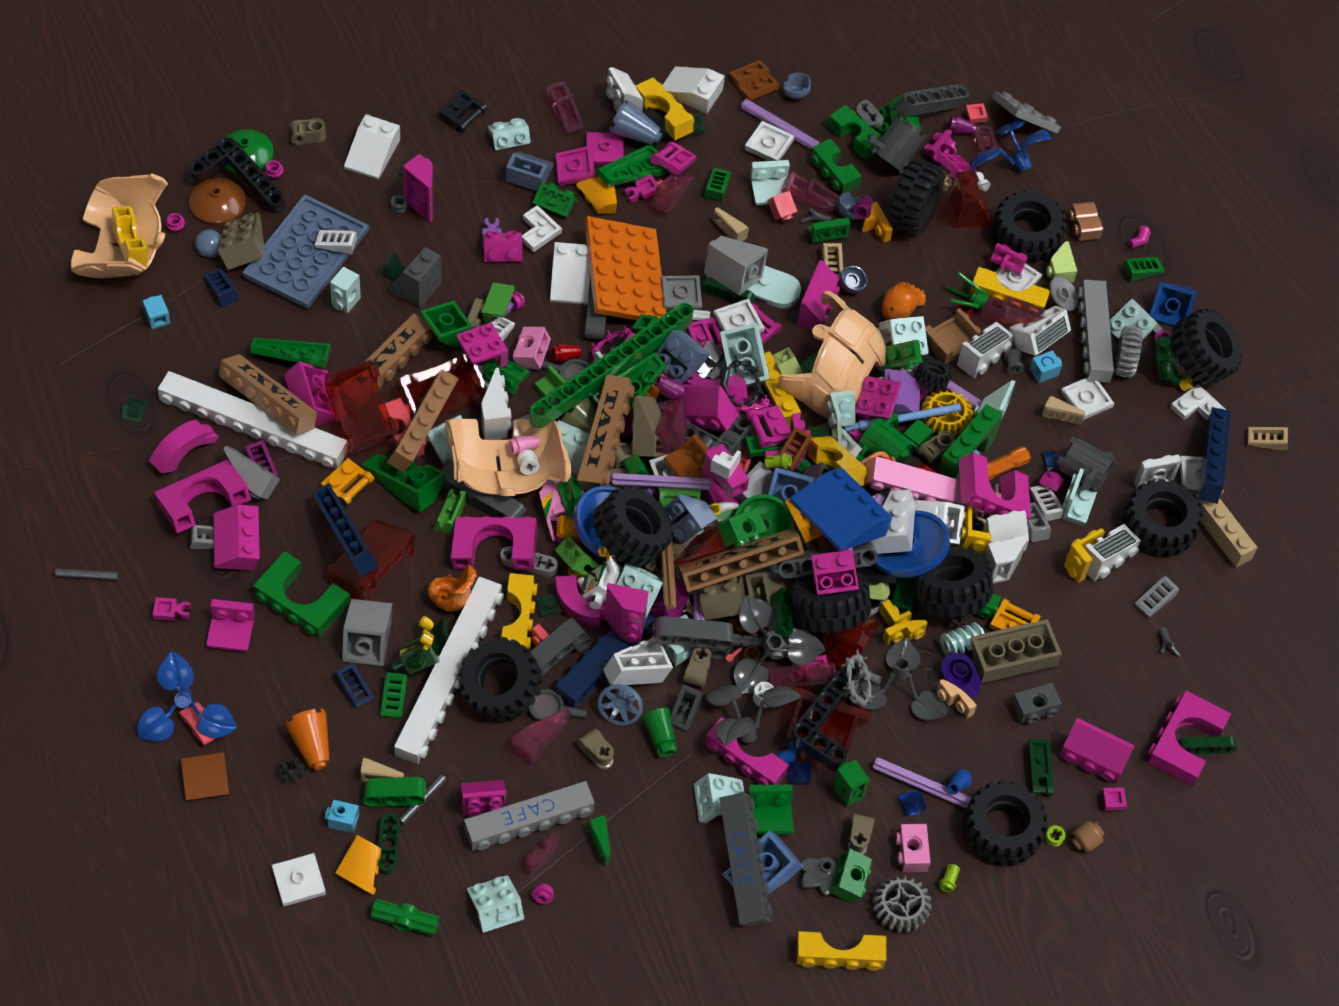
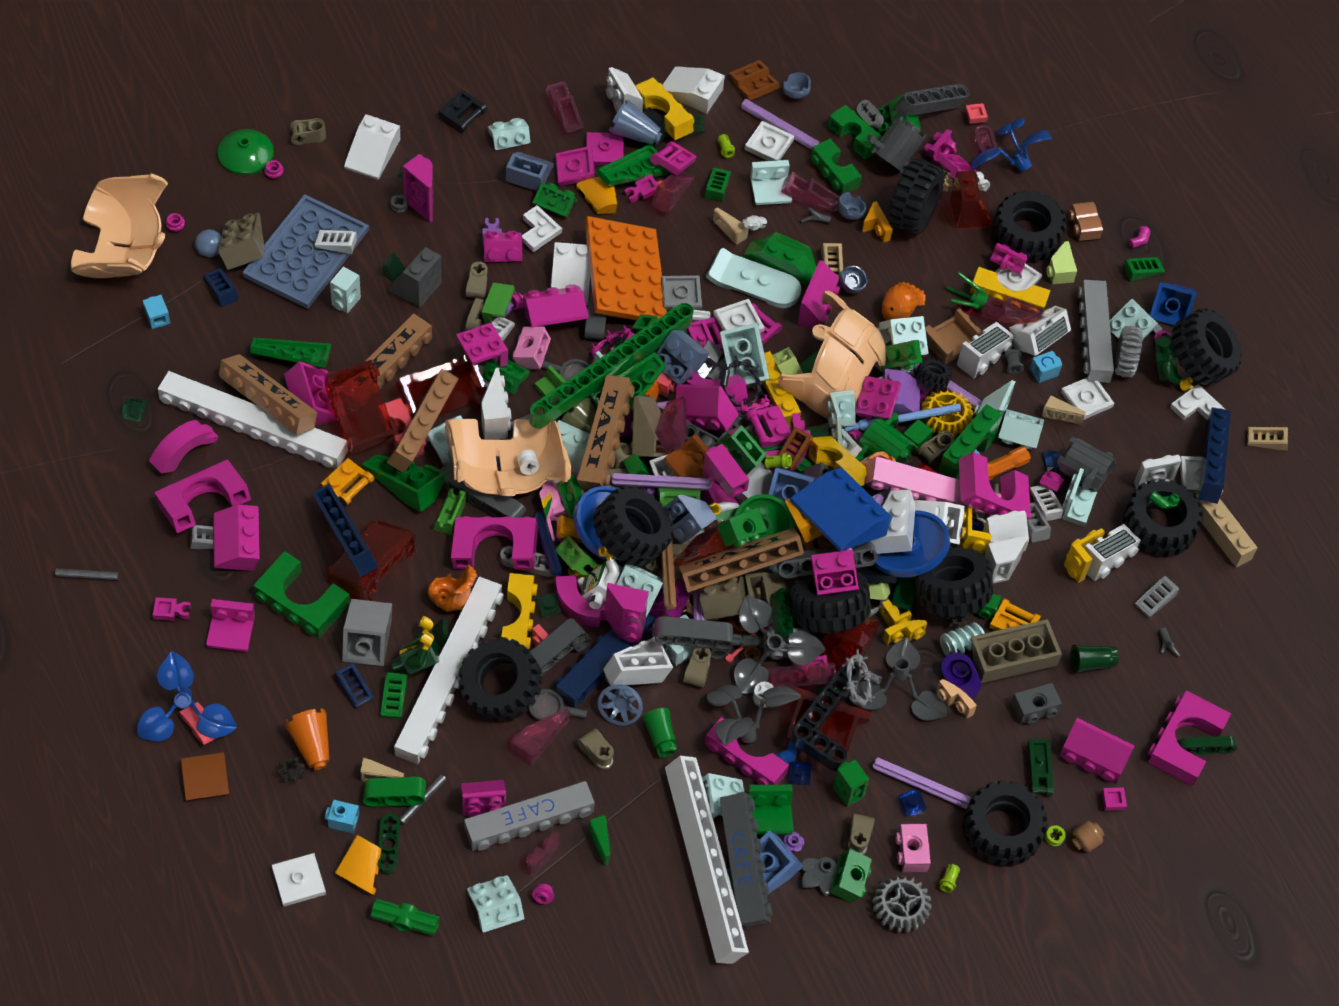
(126, 234): yellow arch -> none
(220, 207): dark orange dish -> none
(243, 170): black beam -> none
(258, 480): light grey slope -> none
(260, 446): magenta slope -> none
(446, 322): green slope -> none
(477, 281): none -> dark tan piece
(522, 443): bright pink cone -> none
(547, 544): none -> dark blue axle
(555, 305): none -> dark pink slope
(562, 353): red cone -> none
(672, 388): magenta cone -> none
(686, 707): dark grey slope -> none
(706, 860): none -> white brick
(718, 290): dark green beam -> none
(725, 464): white panel -> none
(727, 149): none -> lime pin
(735, 263): light grey slope -> none
(743, 448): none -> green brick
(754, 222): none -> white axle
(782, 206): coral brick -> none
(783, 255): none -> green wedge
(794, 837): none -> medium lavender plate
(813, 951): yellow arch -> none
(829, 230): green bracket -> none
(863, 208): magenta cone -> none
(959, 781): blue cone -> none
(961, 125): magenta cone -> none
(1021, 429): none -> light aqua slope
(1025, 111): light grey plate -> none
(1064, 293): light grey dish -> none
(1092, 657): none -> dark green plant
(1164, 502): none -> green arm

